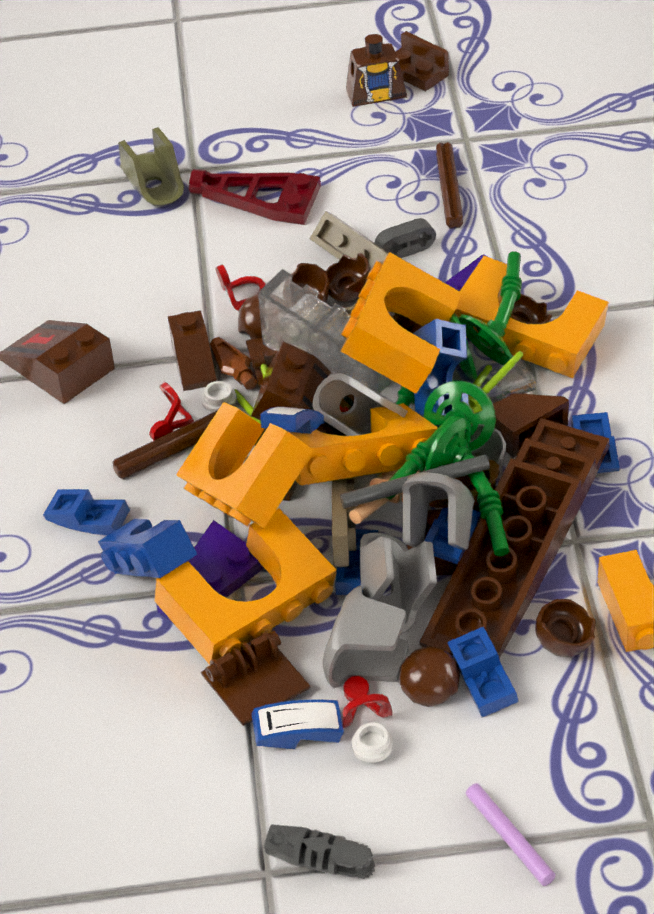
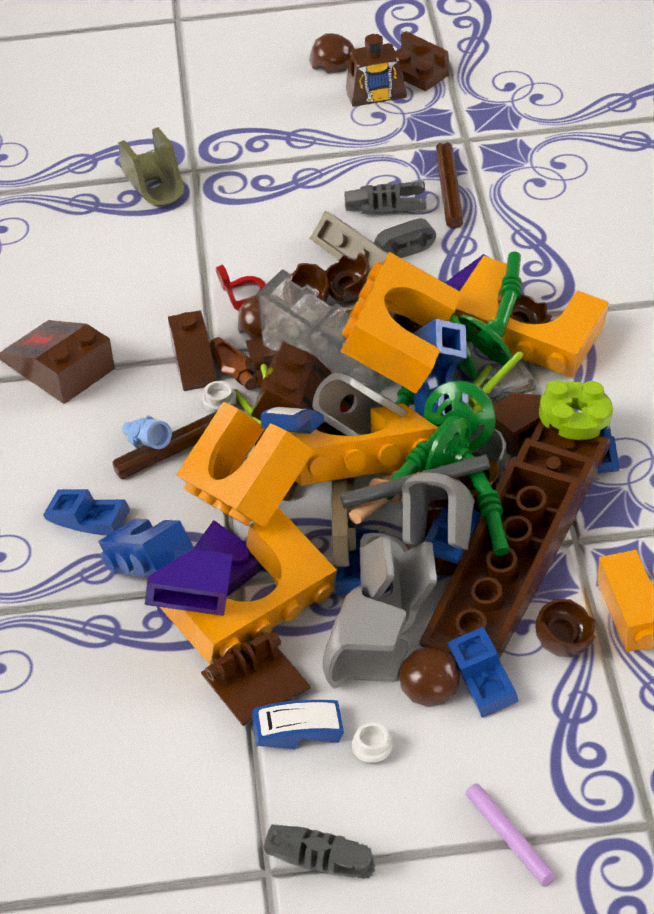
(148, 431): none -> light blue piece
(168, 425): red piece -> none
(192, 583): none -> dark purple slope
(292, 206): dark red plate -> none
(331, 52): none -> reddish brown hair
(357, 692): red piece -> none
(385, 198): none -> dark grey hinge
(562, 398): none -> lime plate

